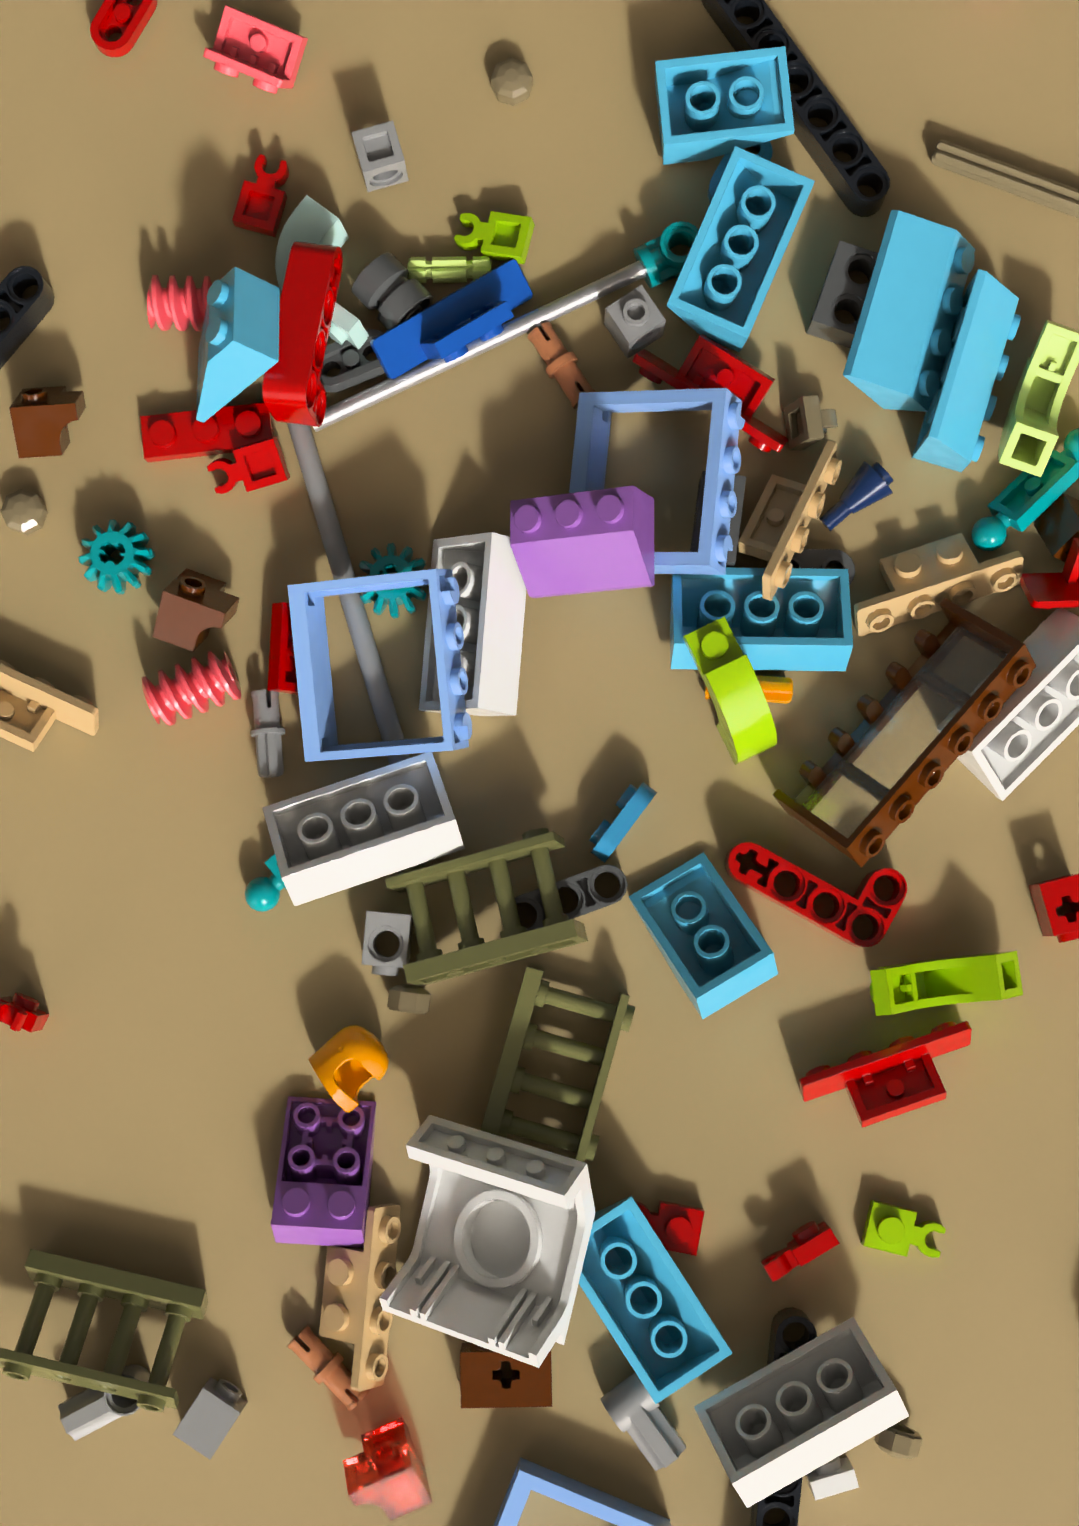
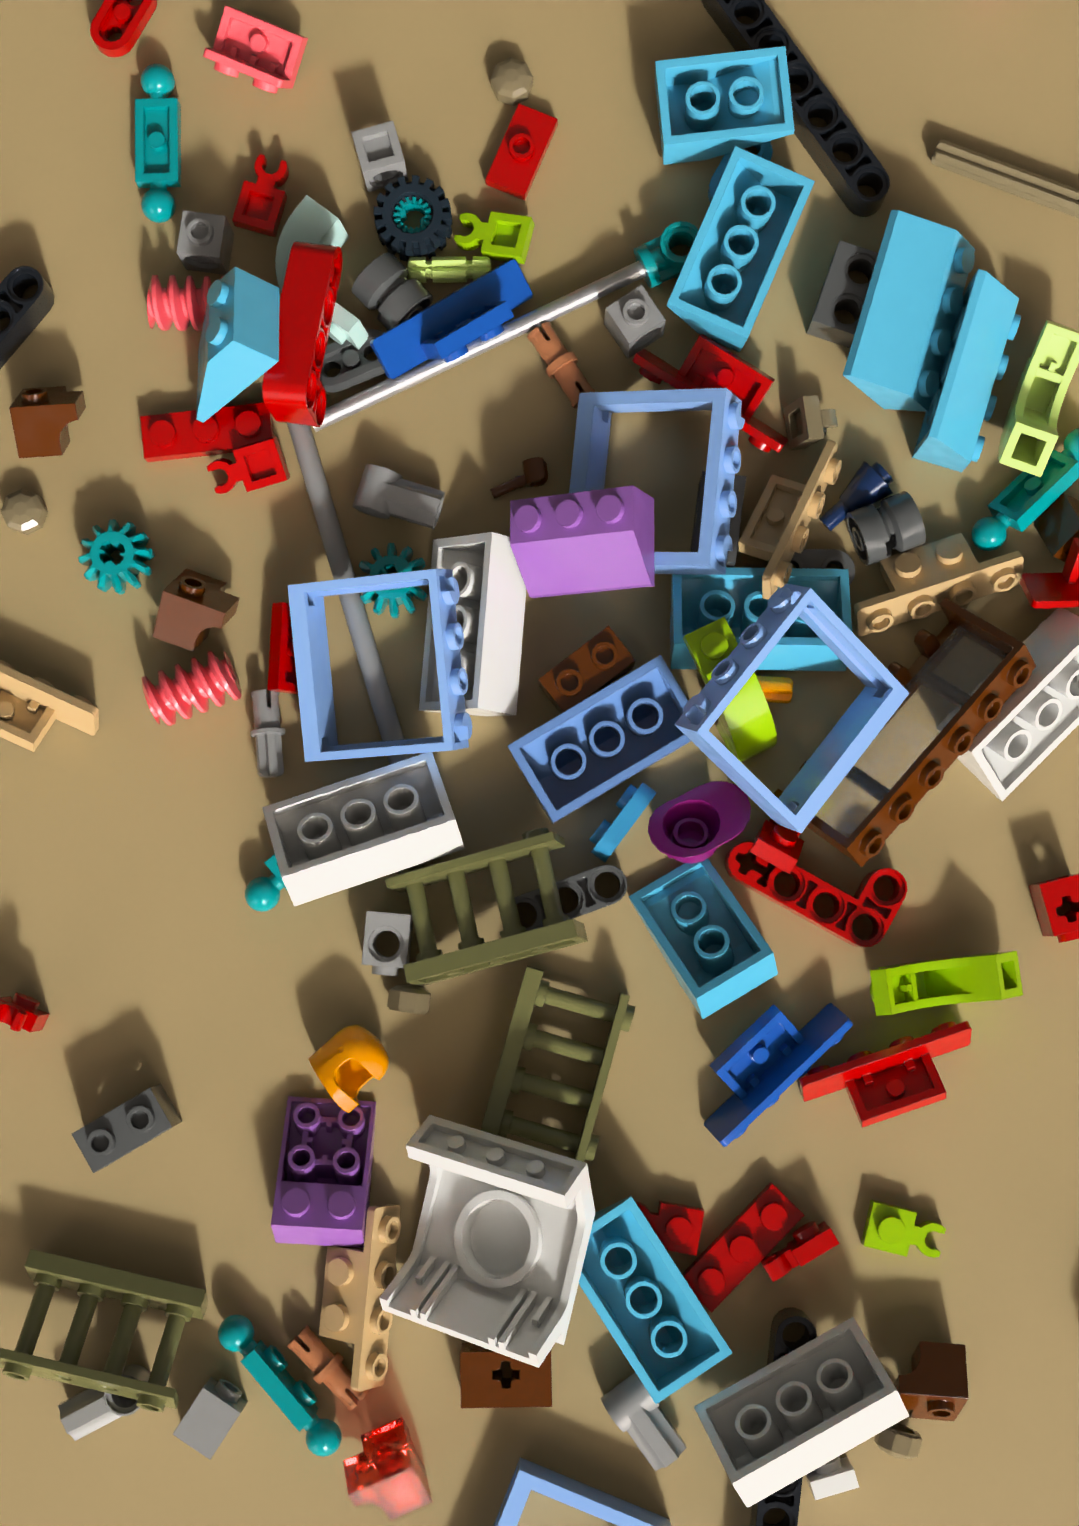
(126, 1127): none -> dark grey brick
(158, 143): none -> teal plate
(205, 242): none -> light grey brick
(292, 1397): none -> teal plate
(386, 494): none -> light grey piece
(407, 197): none -> black bush
(521, 151): none -> red plate
(534, 475): none -> reddish brown hand
(587, 670): none -> reddish brown brick
(603, 739): none -> medium blue slope
(699, 821): none -> magenta piece
(741, 1246): none -> red plate
(767, 1062): none -> blue bracket
(778, 845): none -> red plate
(843, 743): none -> light blue window
(890, 526): none -> dark grey wheel
(937, 1381): none -> reddish brown brick

